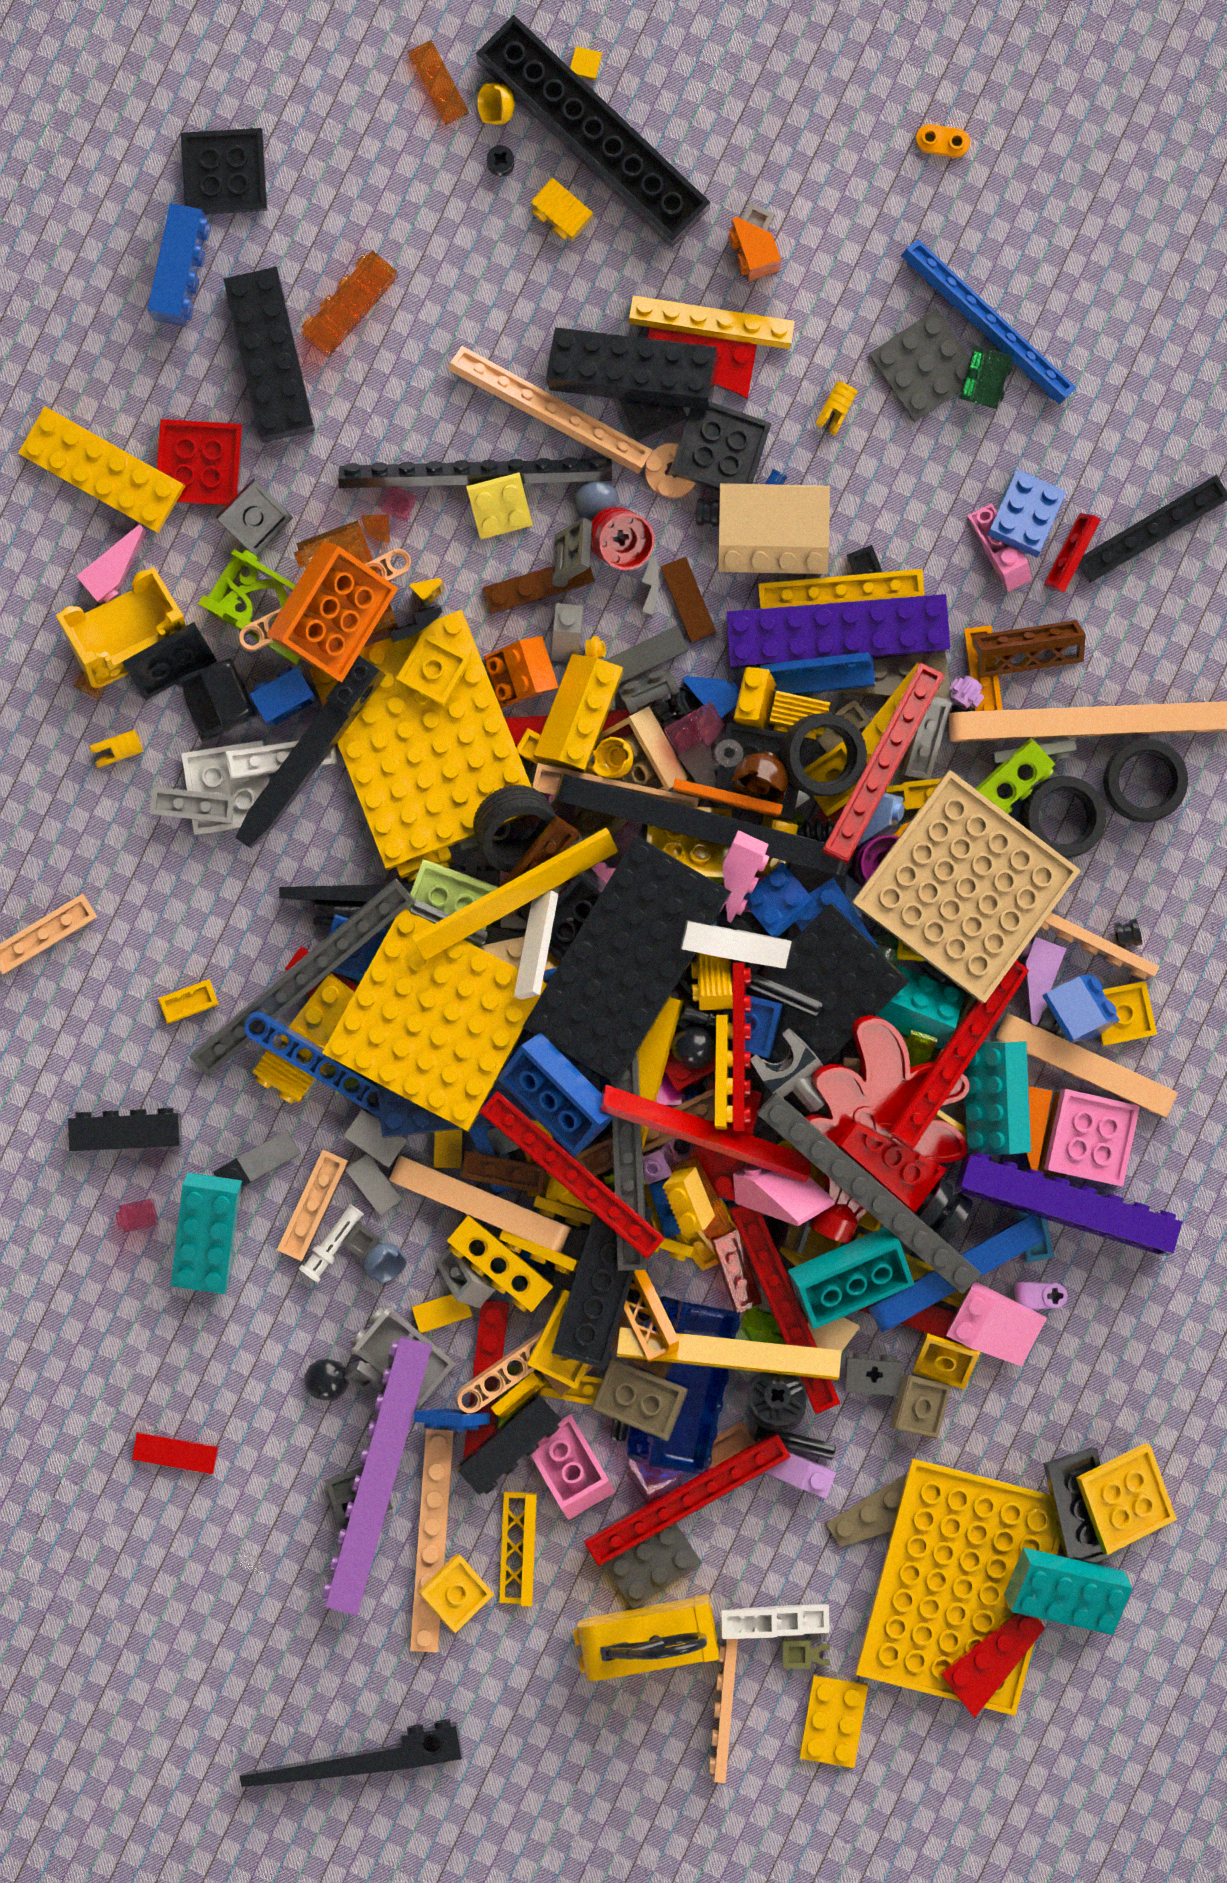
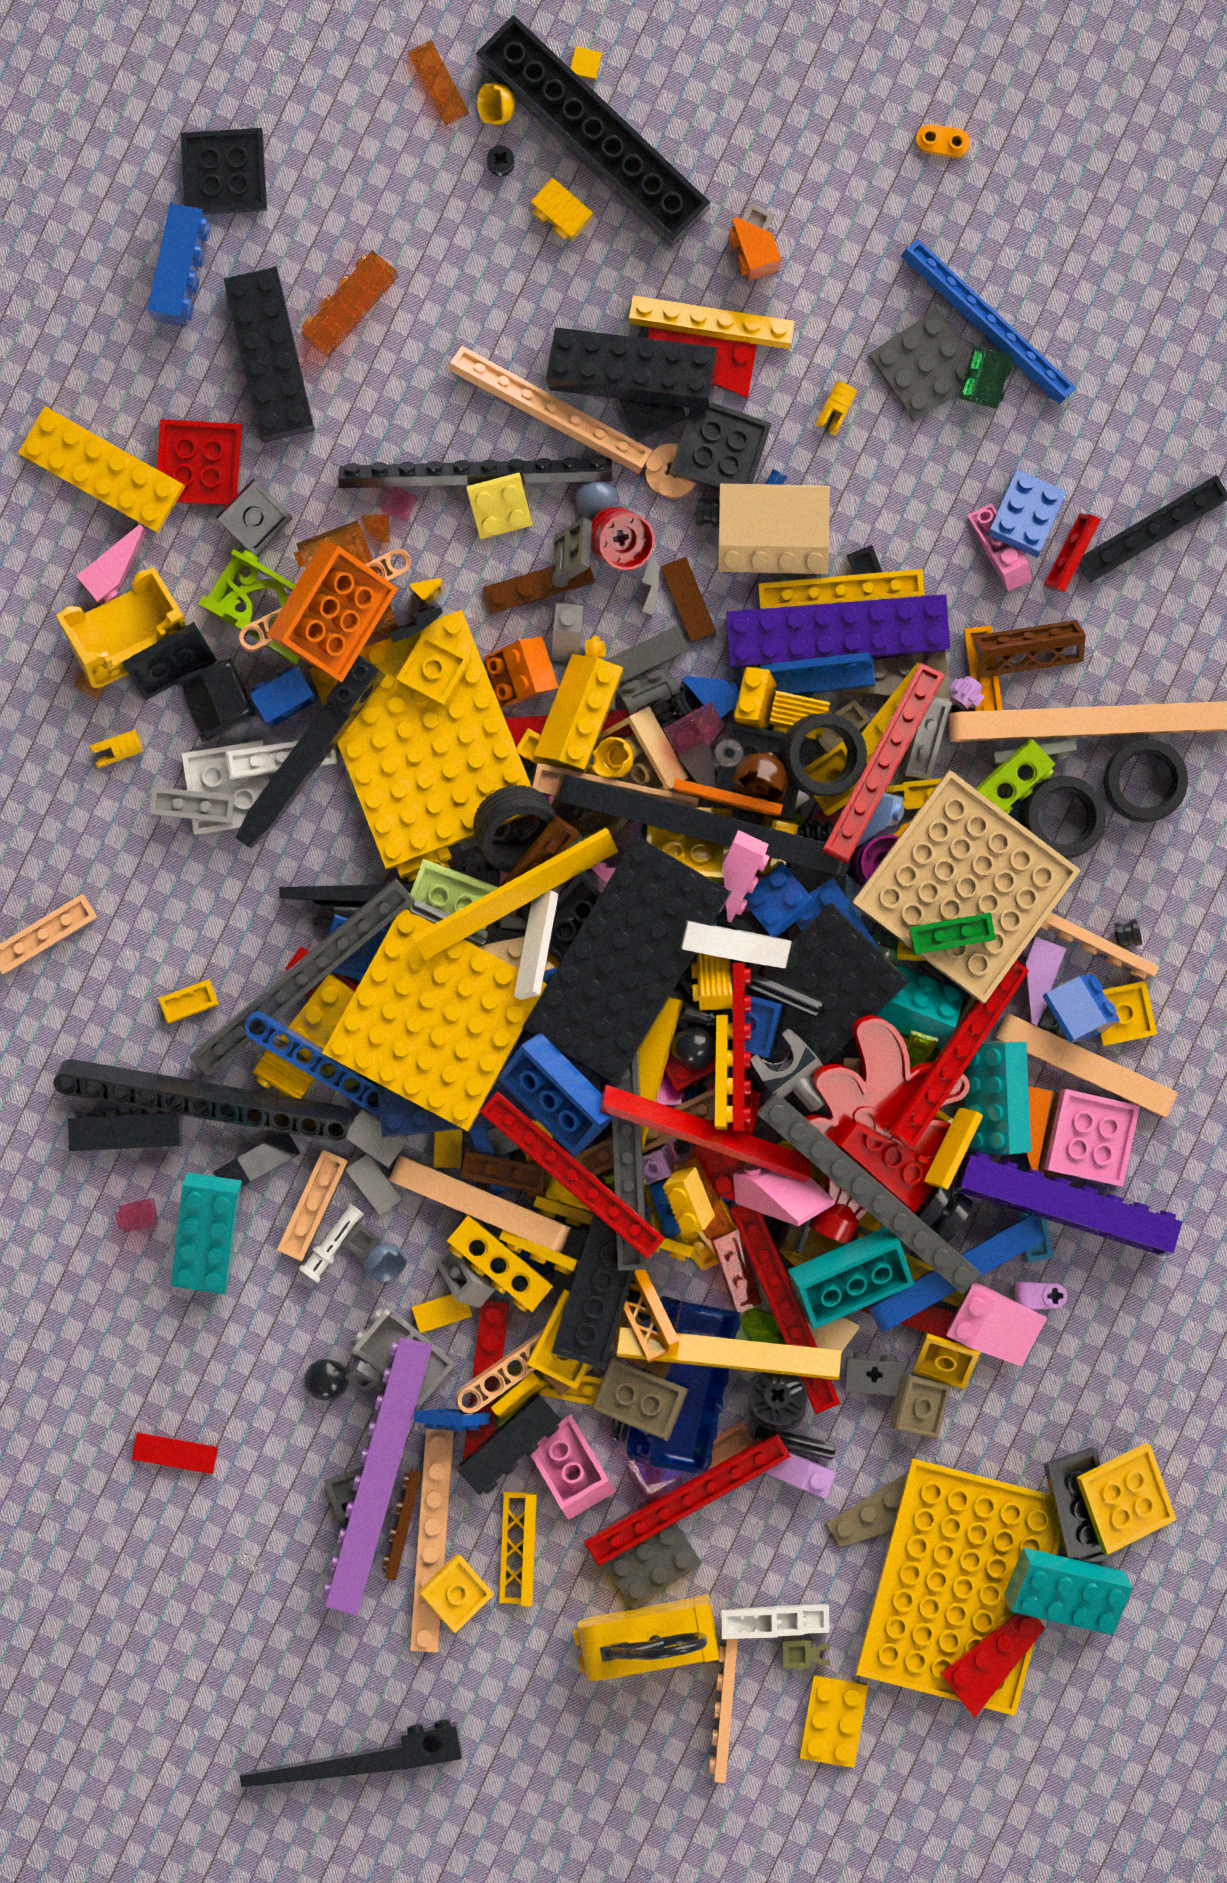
(203, 1100): none -> black beam
(404, 1511): none -> reddish brown plate
(951, 933): none -> green plate
(953, 1148): none -> yellow tile

